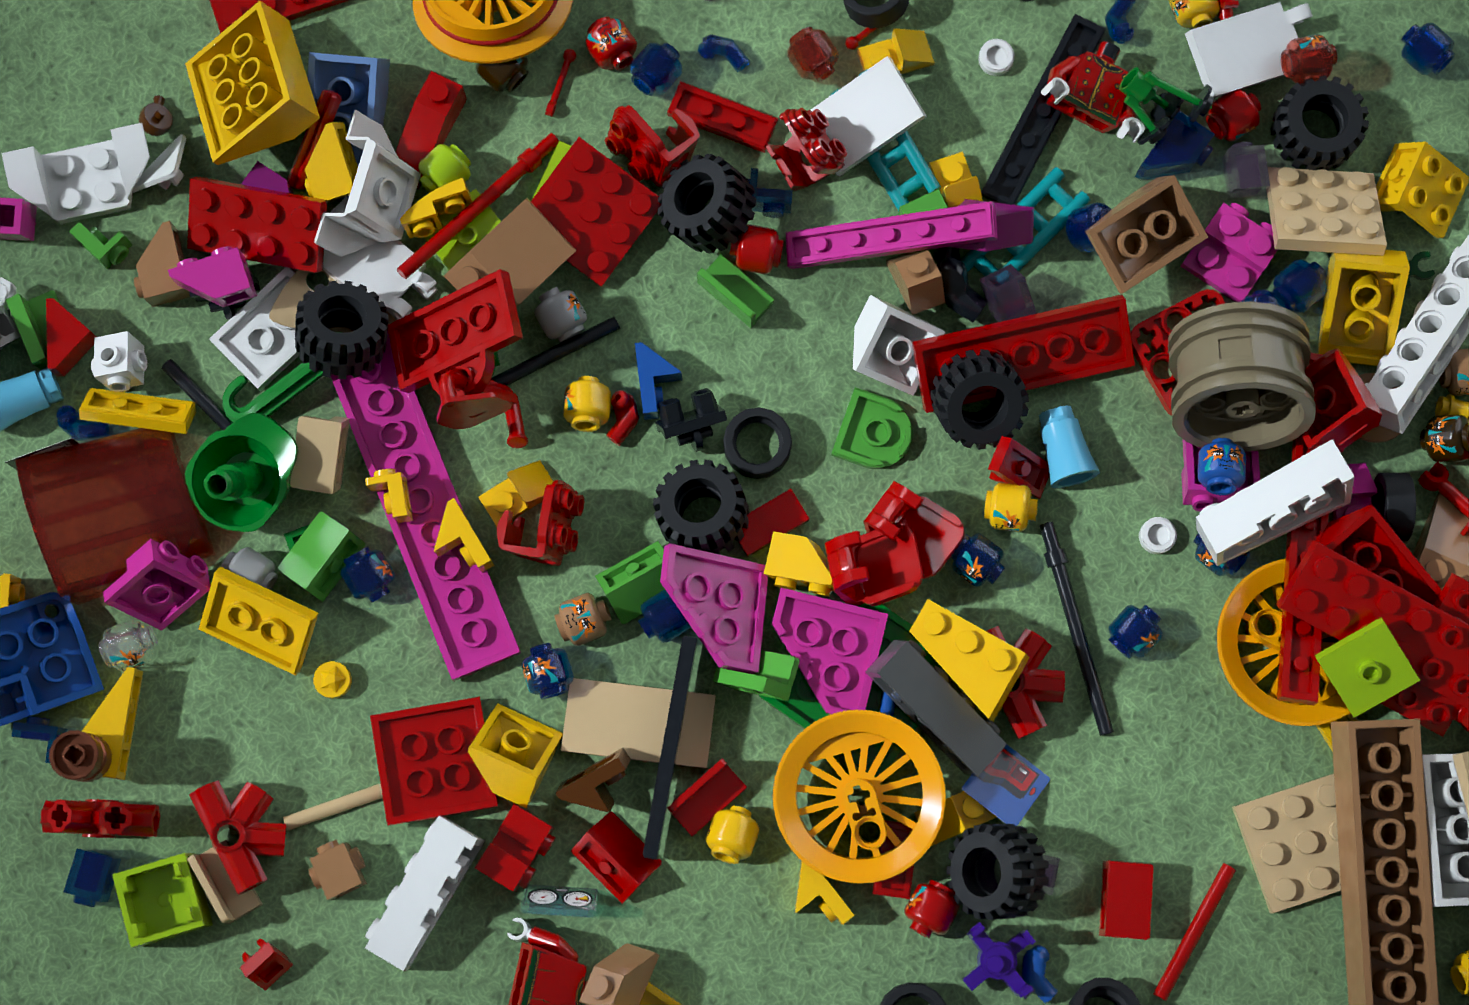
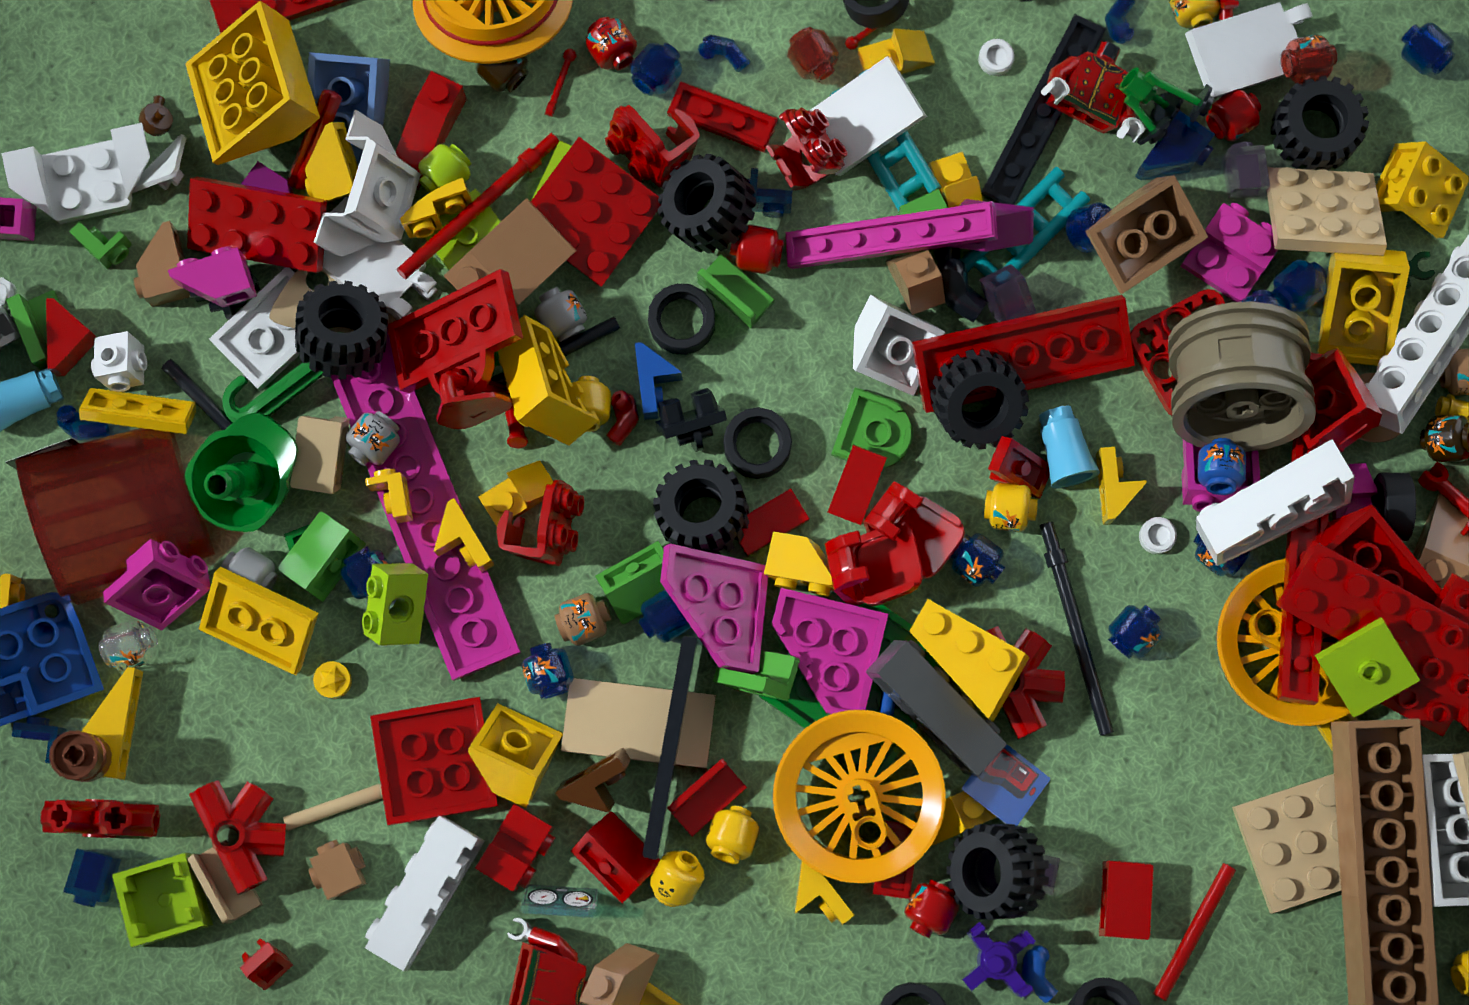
(372, 438): none -> light grey head
(404, 620): none -> lime brick
(540, 386): none -> yellow wedge
(673, 293): none -> black tyre
(677, 878): none -> yellow head
(857, 484): none -> red tile
(1114, 494): none -> yellow slope

